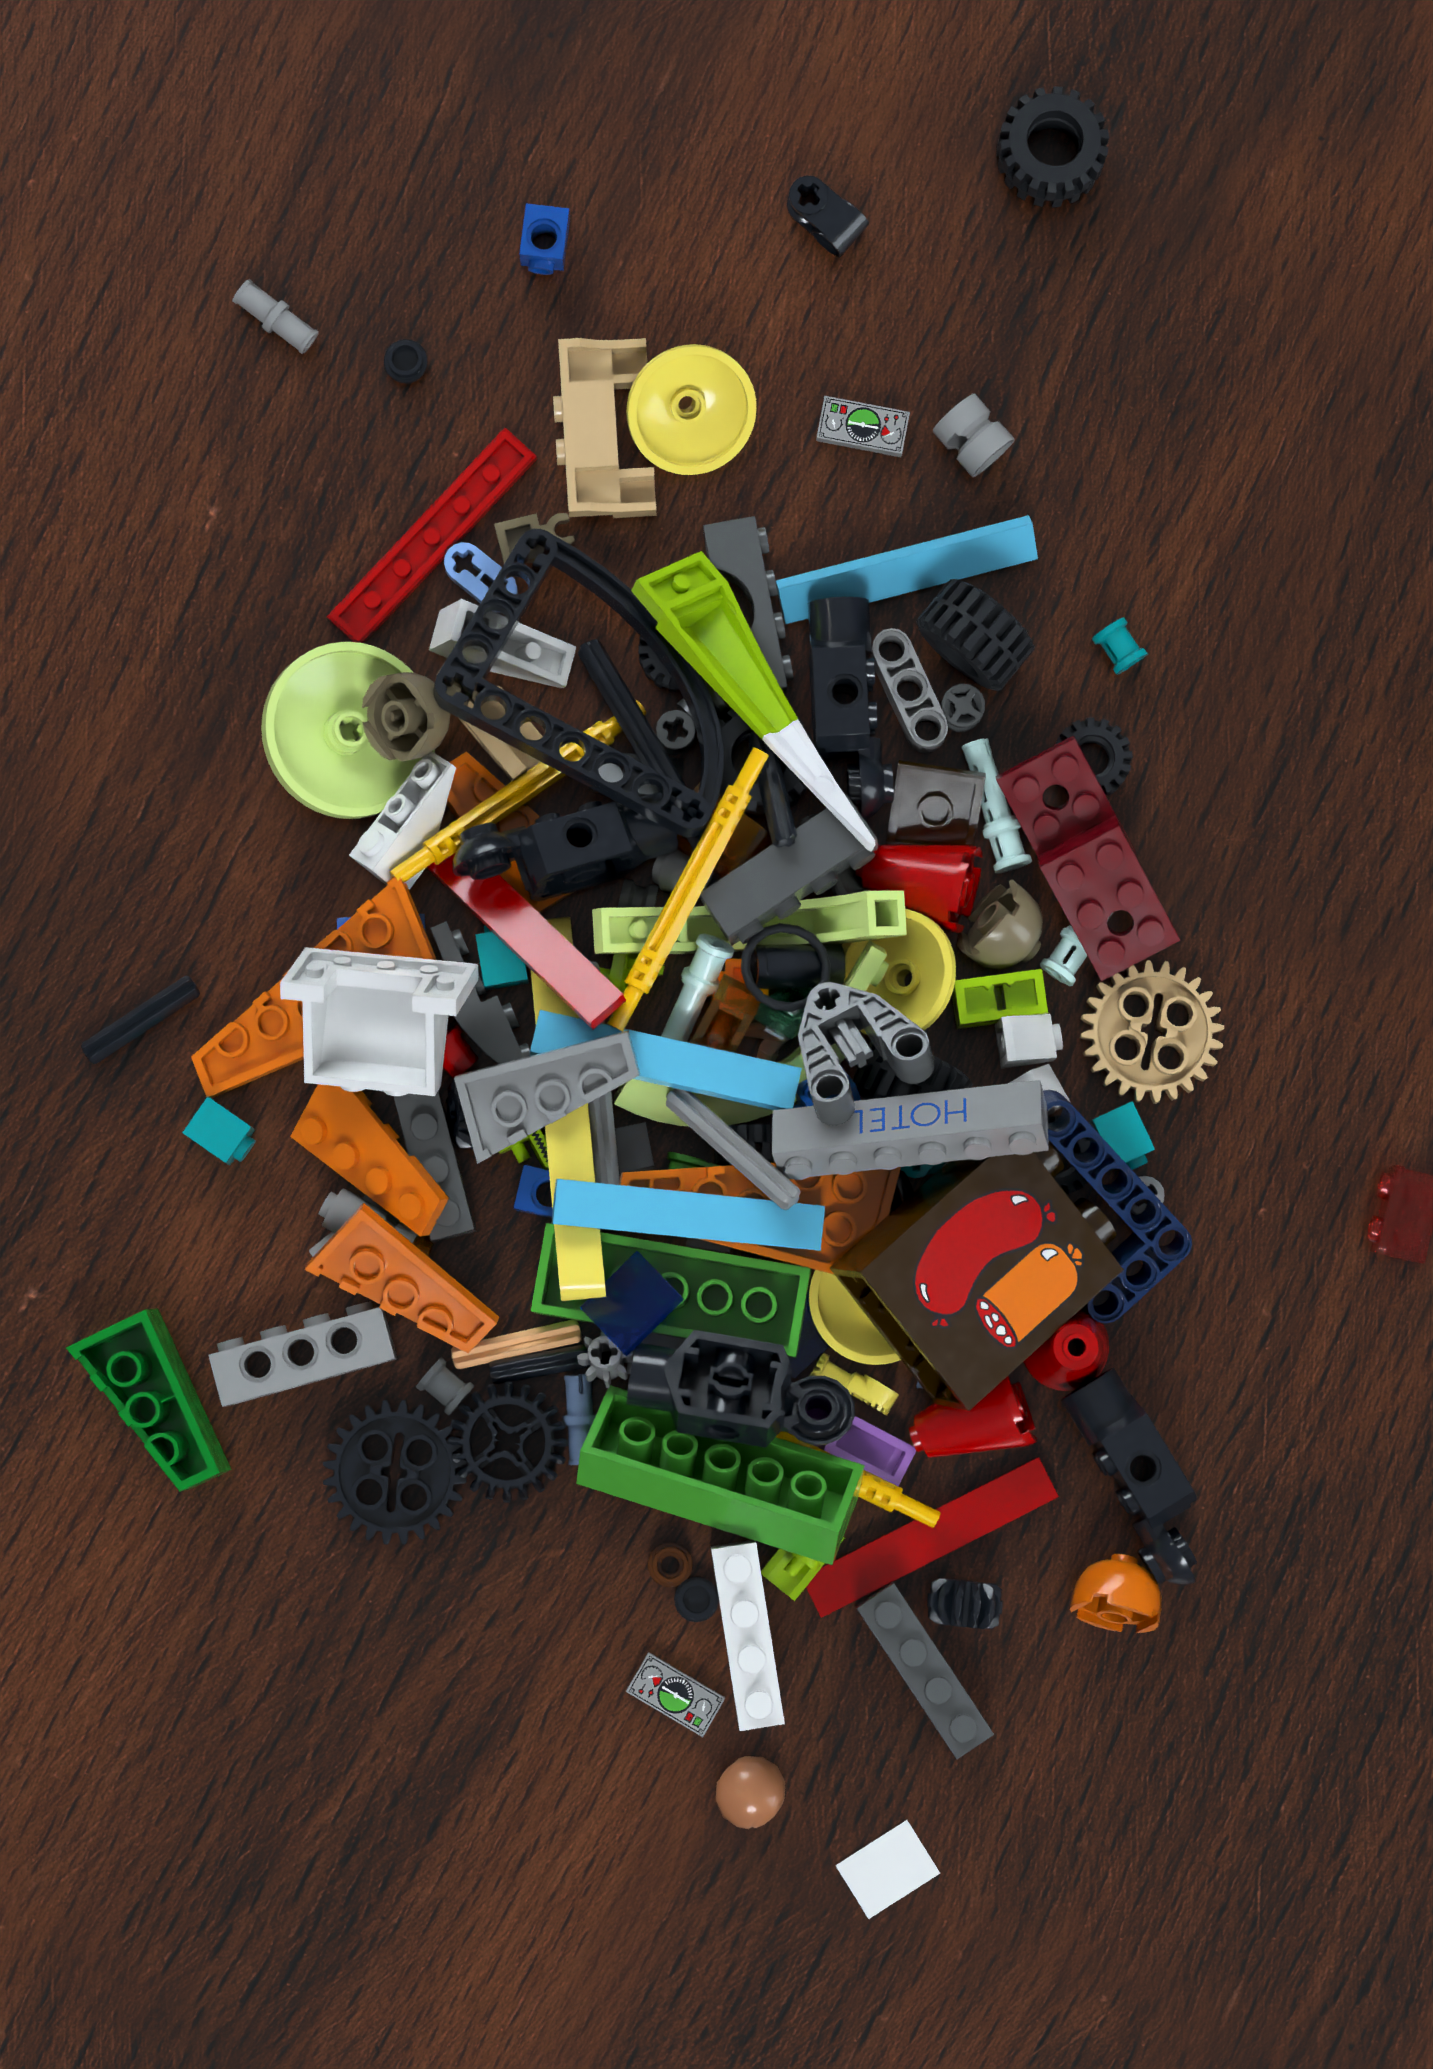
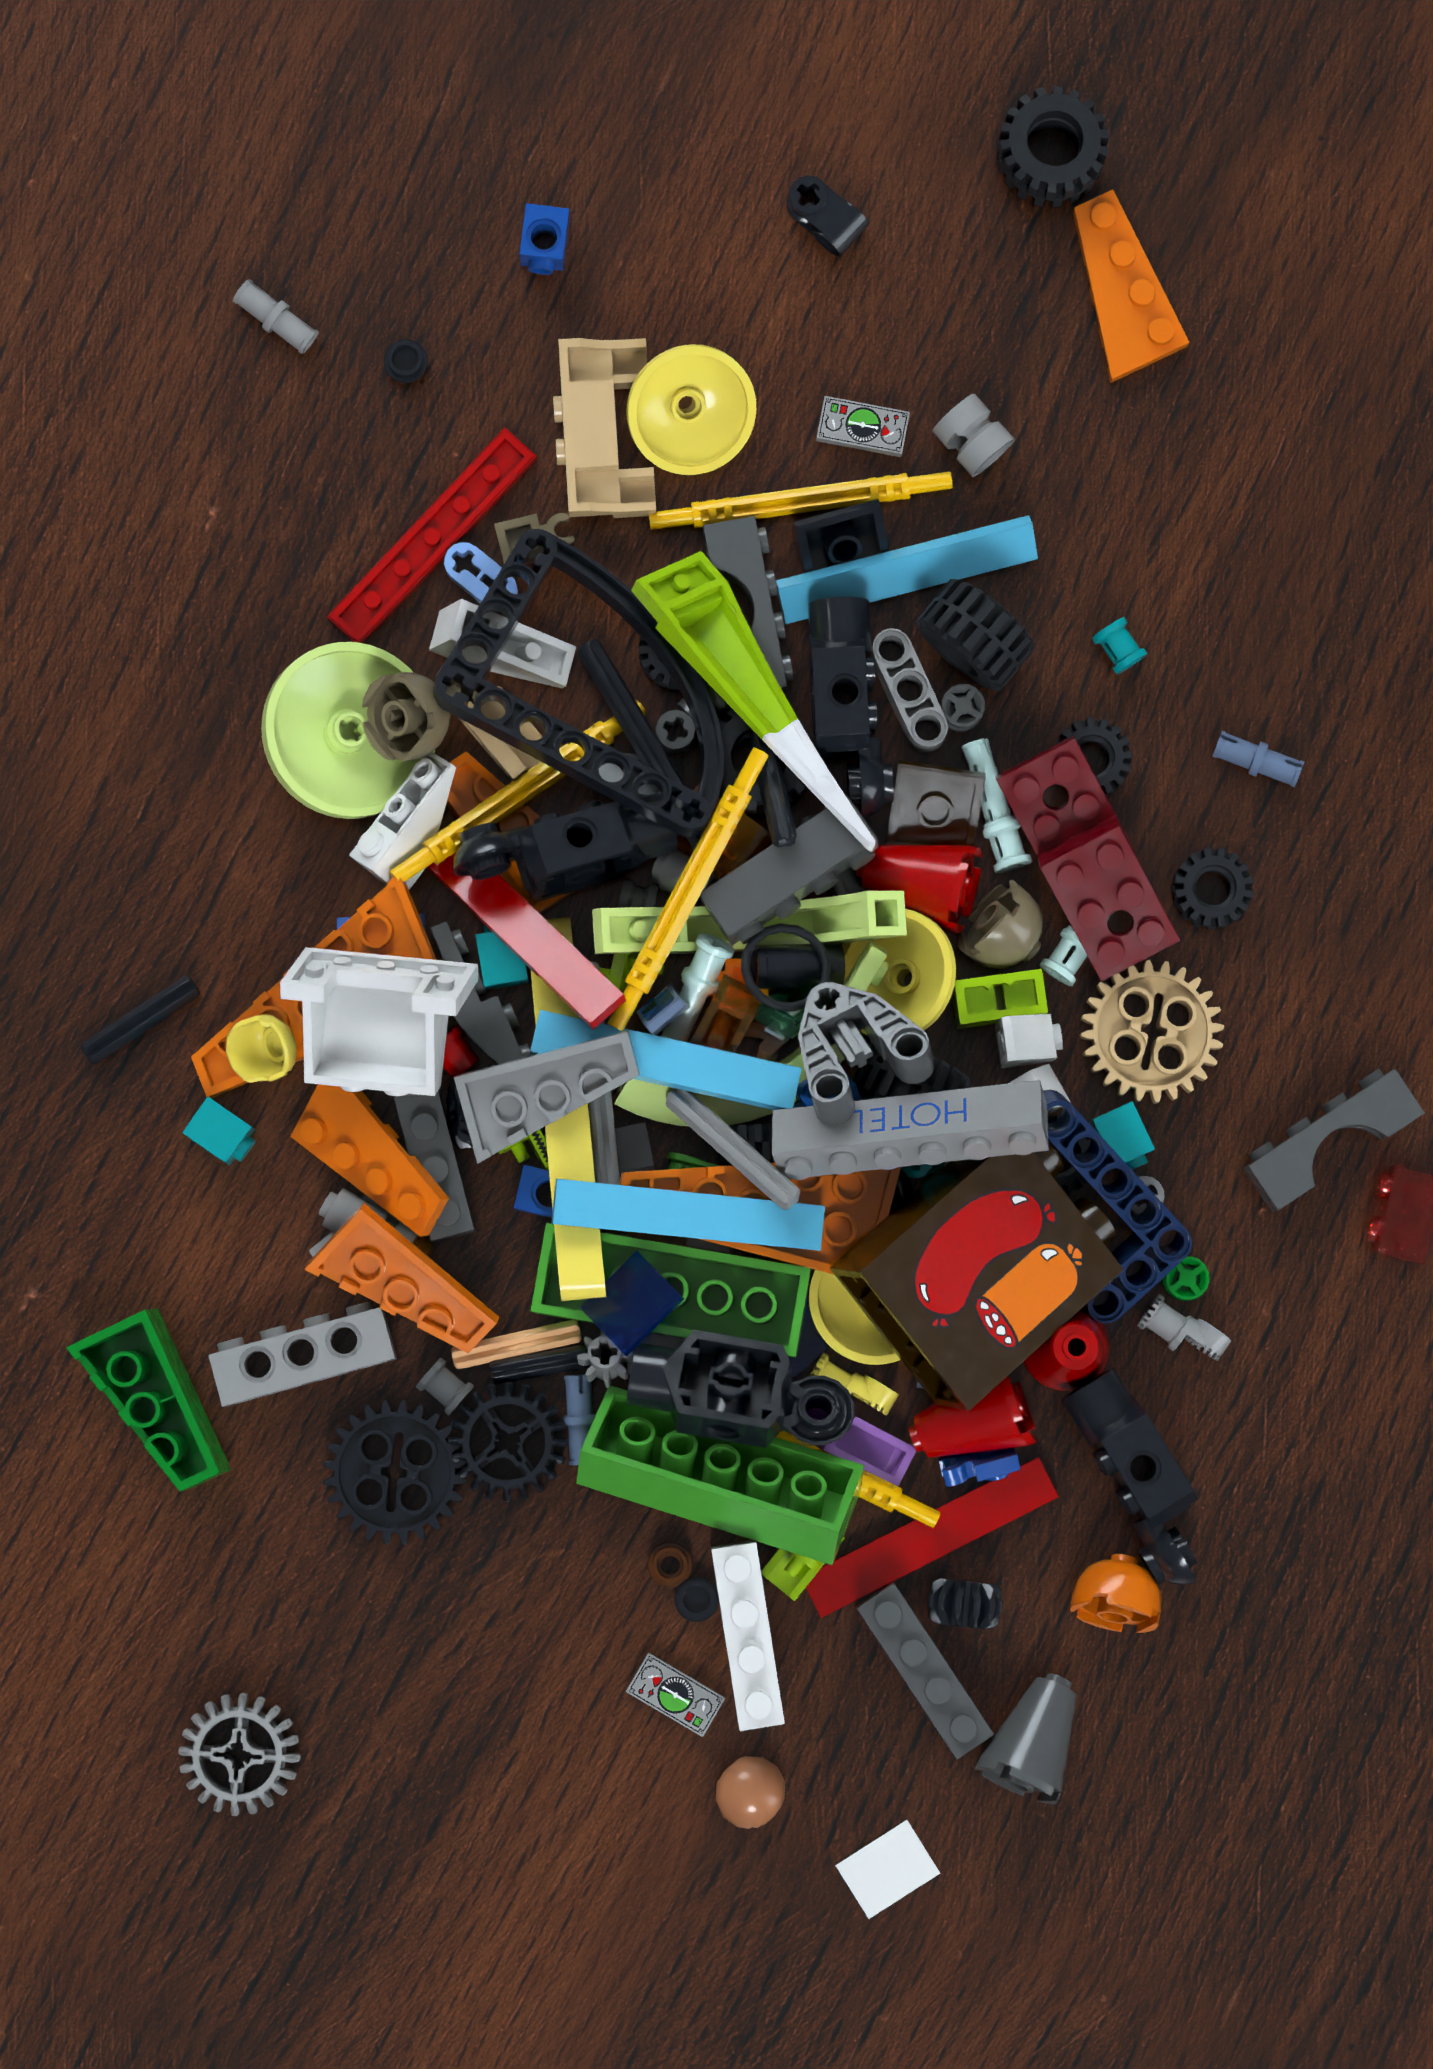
(200, 1752): none -> light grey gear
(261, 1048): none -> light yellow hair
(662, 1009): none -> sand blue slope
(801, 500): none -> yellow axle
(840, 536): none -> black slope
(984, 1465): none -> blue plate
(1033, 1741): none -> dark grey cone
(1128, 299): none -> orange wing
(1175, 1327): none -> light grey connector
(1192, 1275): none -> green wheel
(1212, 915): none -> black tyre
(1258, 759): none -> sand blue pin
(1287, 1170): none -> dark grey arch

